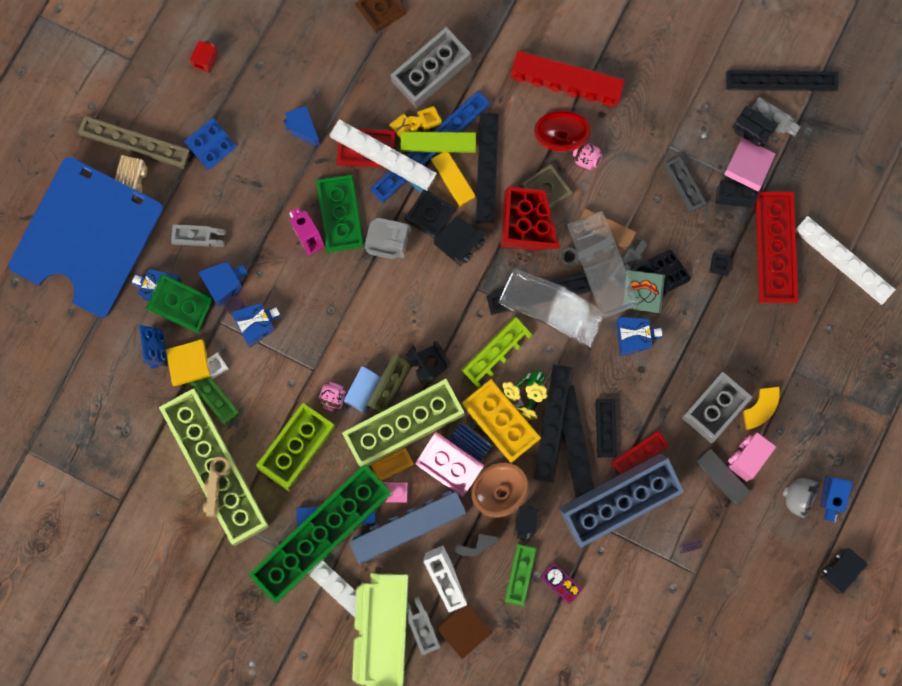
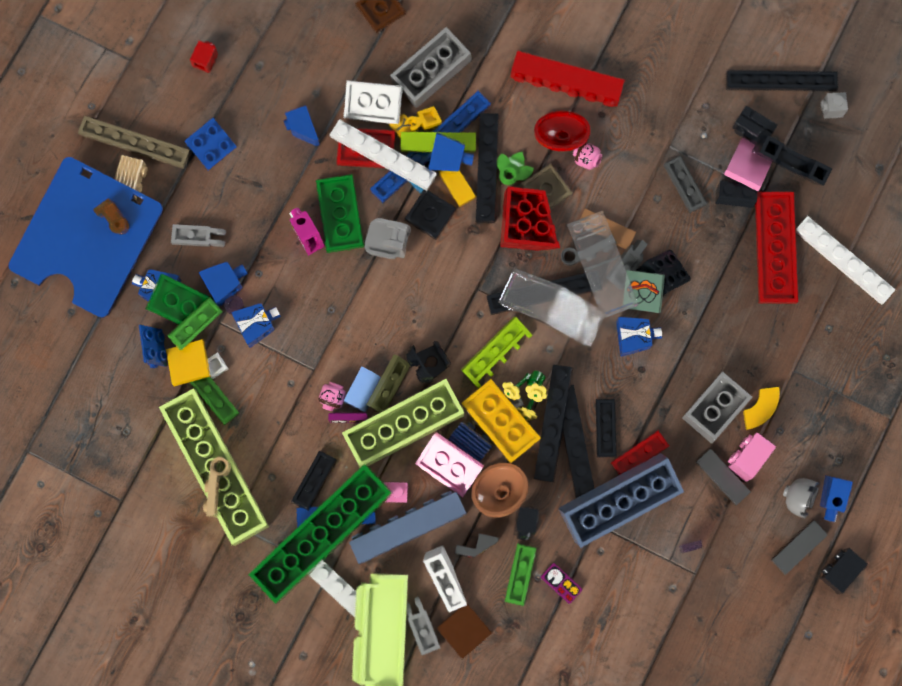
(117, 222): none -> clear orange leg
(195, 323): none -> bright green tile
(295, 447): lime brick -> none
(313, 480): none -> black tile
(347, 417): none -> magenta tile
(373, 102): none -> white tile
(392, 464): light orange tile -> none
(448, 154): none -> blue torso
(460, 241): black bracket -> none
(514, 167): none -> bright green plate
(720, 264): black tile -> none
(783, 120): light grey hinge -> none
(792, 161): none -> black arch
(799, 547): none -> dark grey tile
(834, 105): none -> light grey brick

